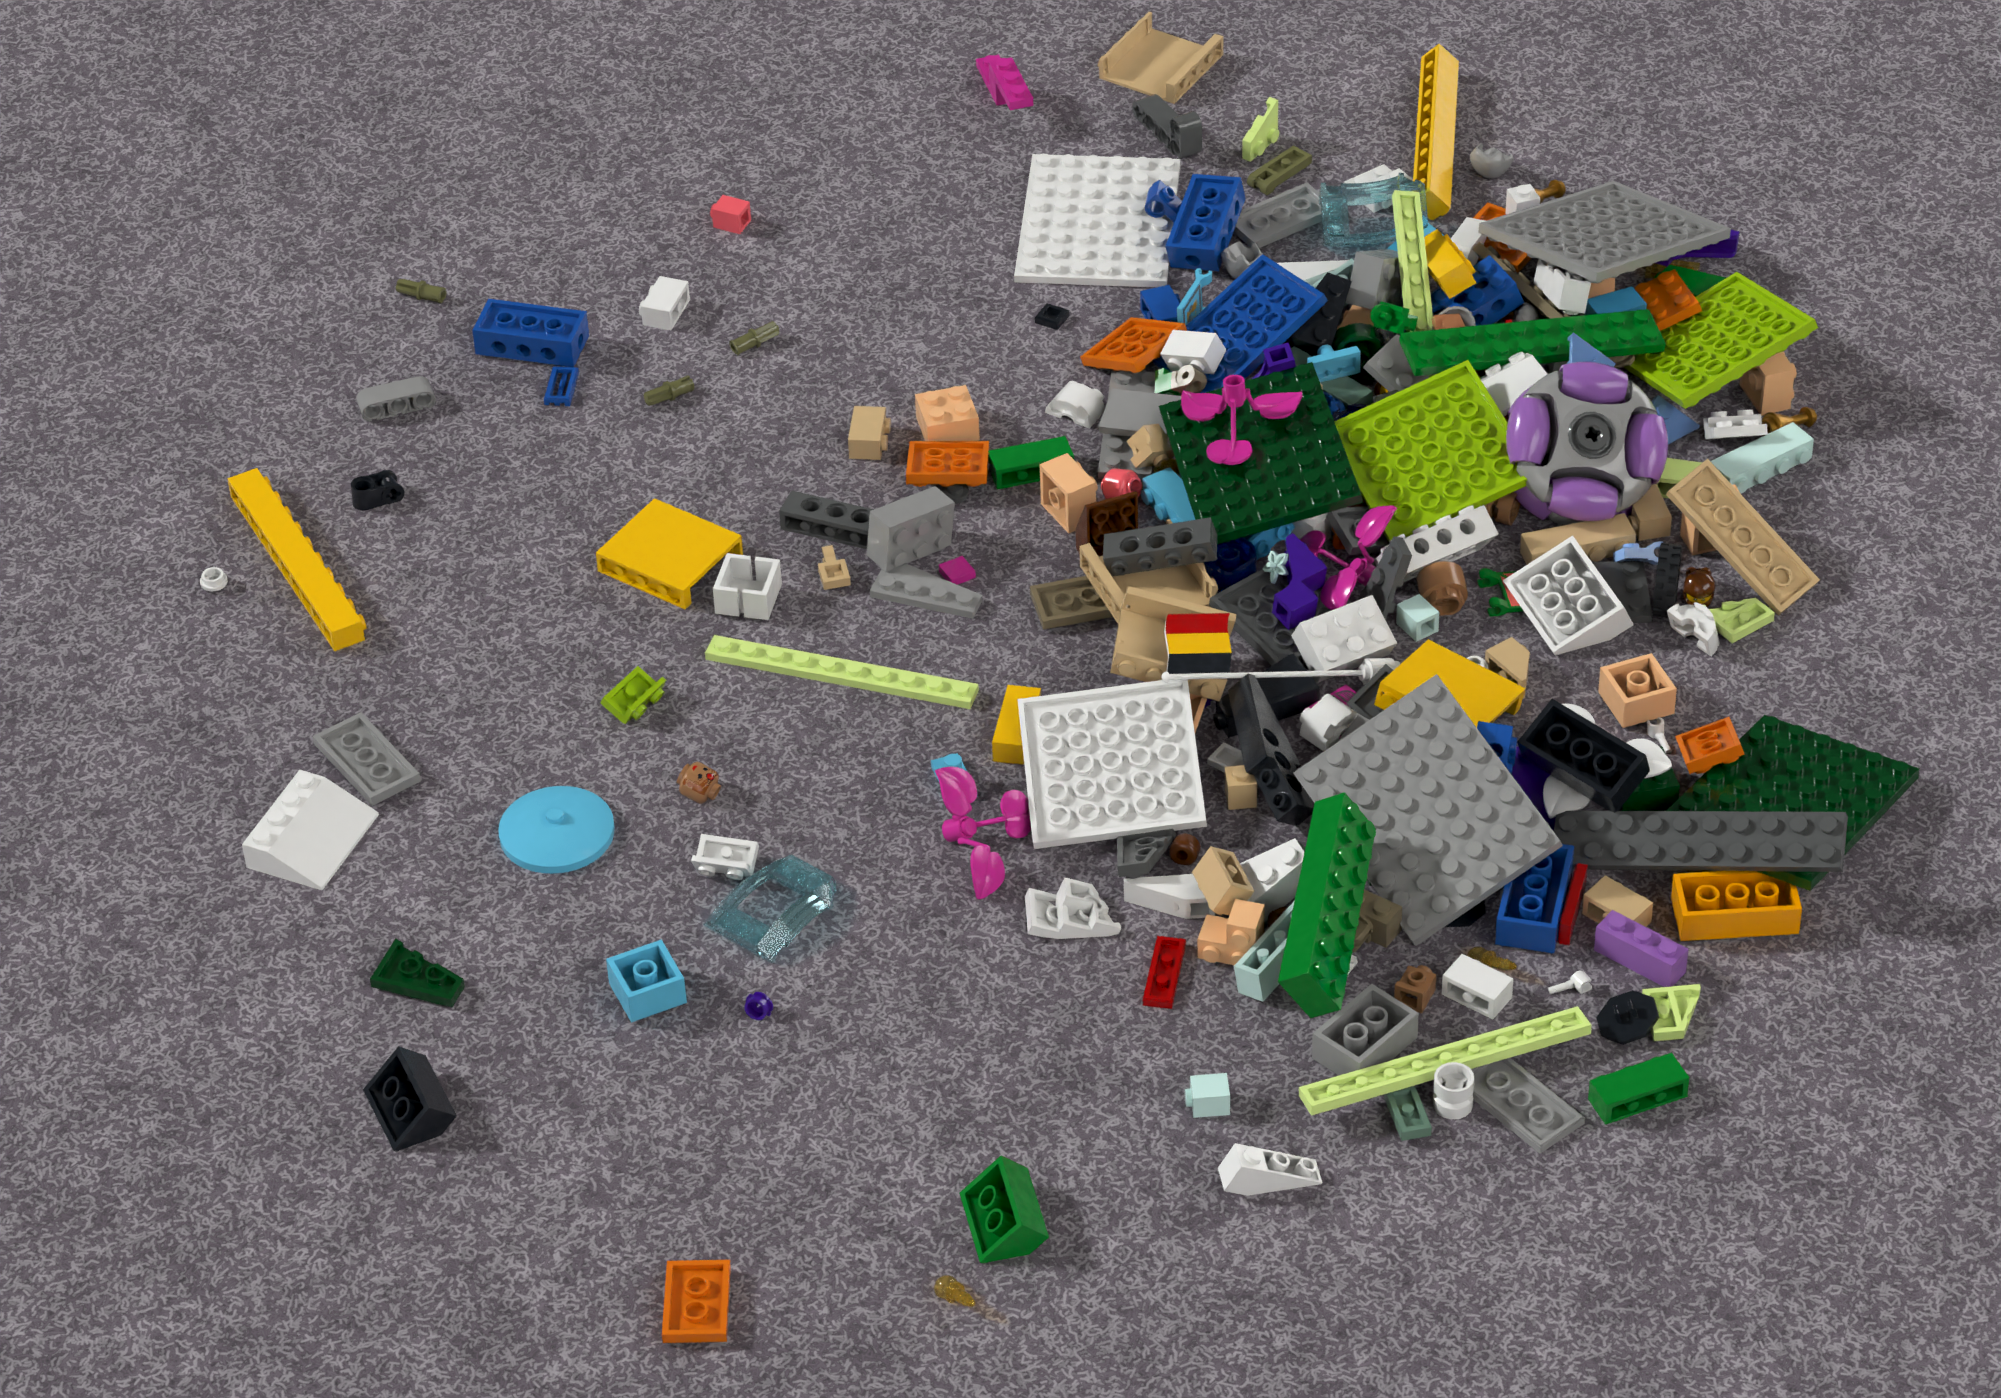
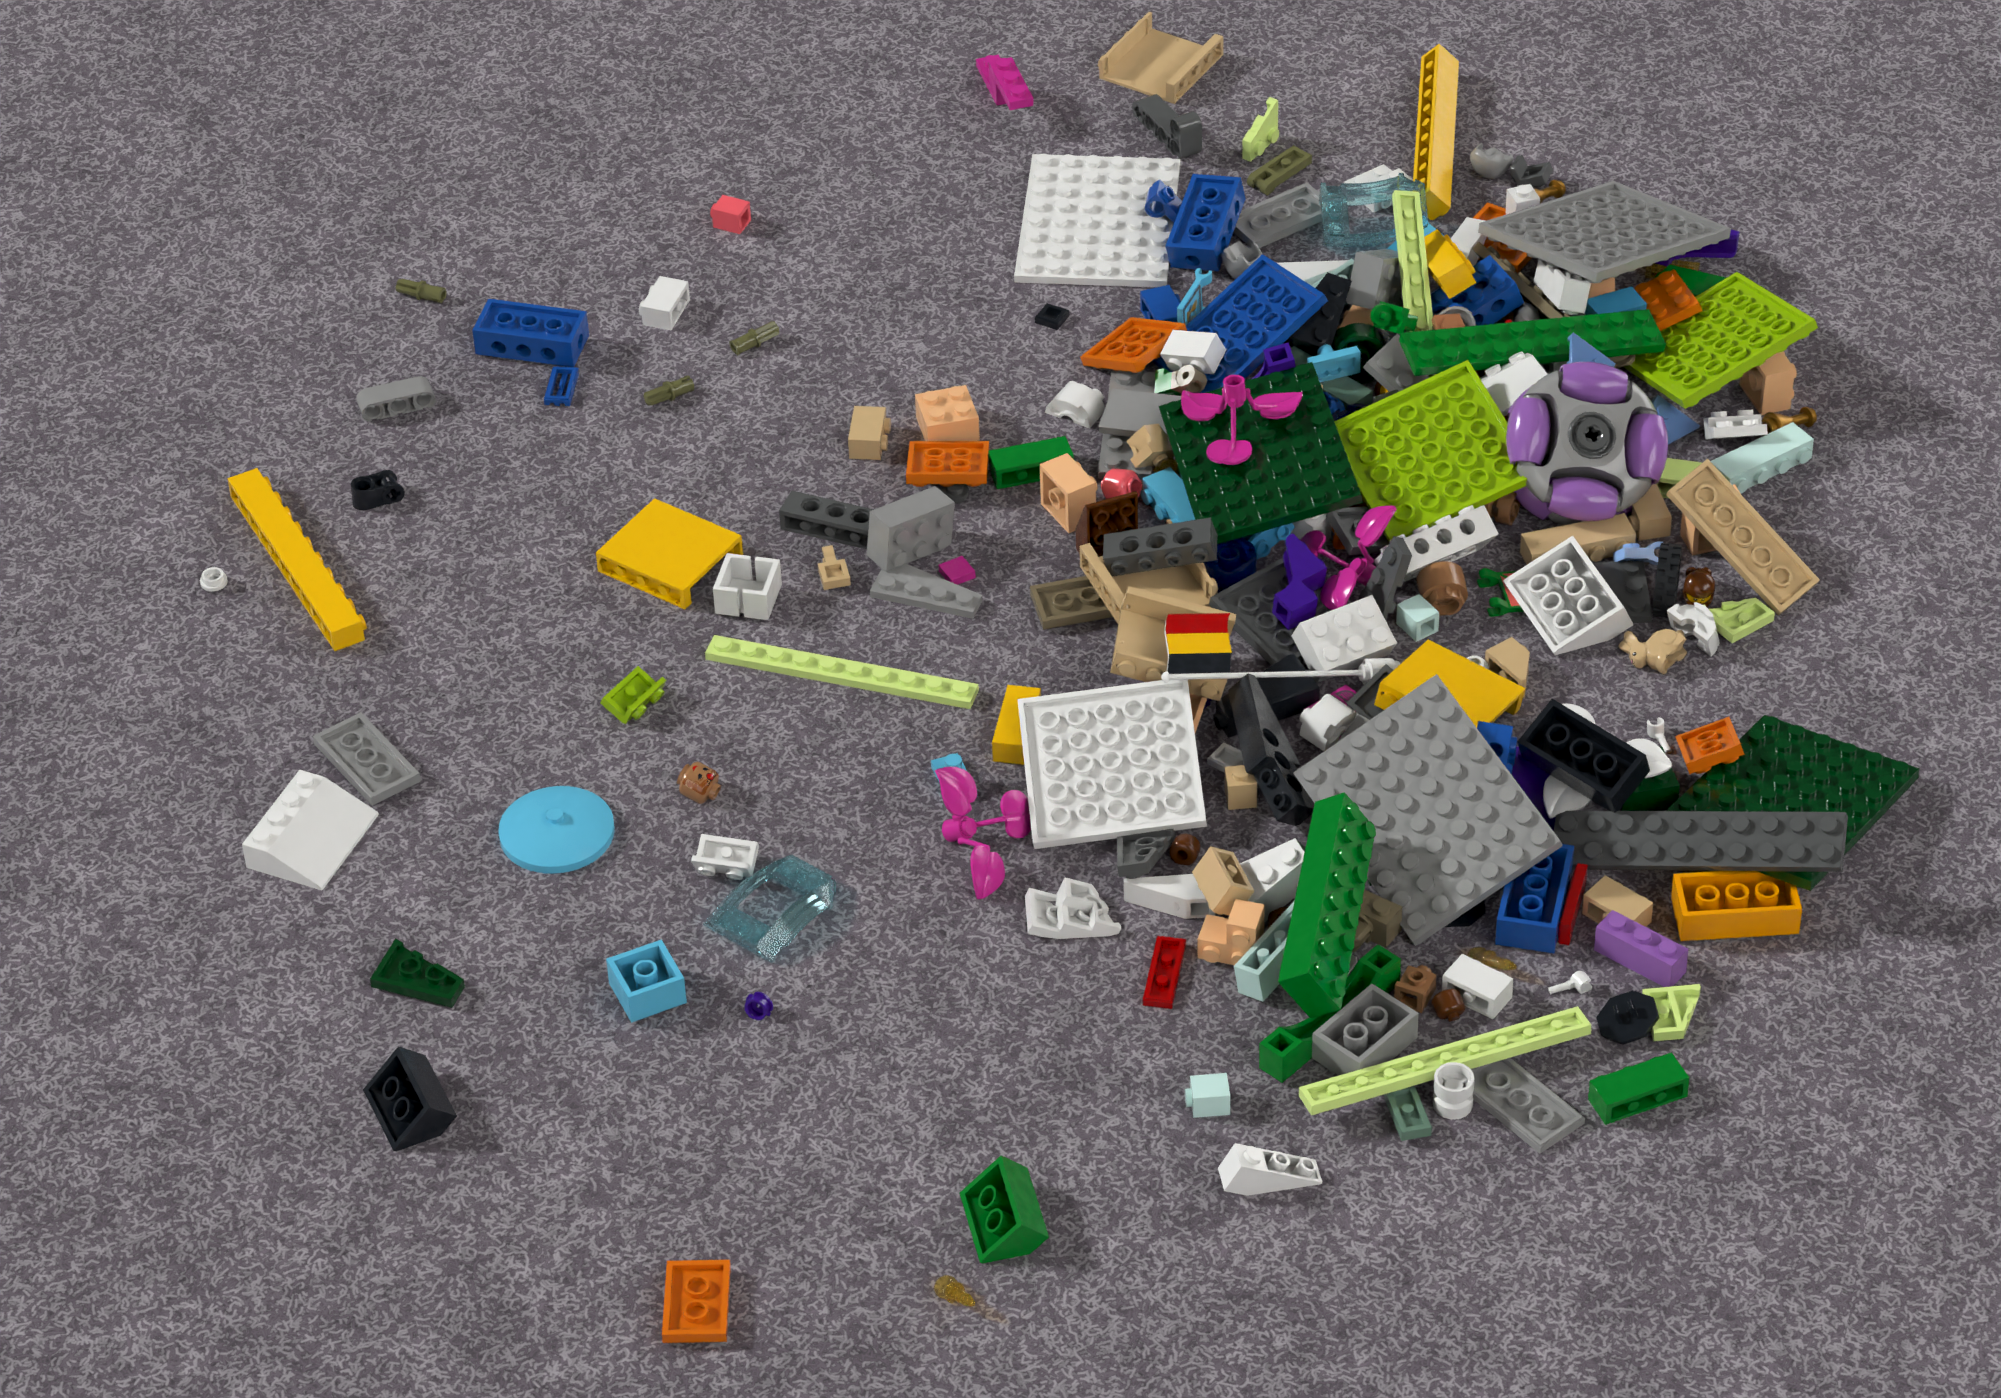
(1276, 565): light aqua plant -> none
(1291, 1046): none -> green arch
(1448, 1004): none -> reddish brown piece
(1536, 175): none -> dark grey bracket
(1637, 690): light nougat brick -> none
(1657, 652): none -> tan animal

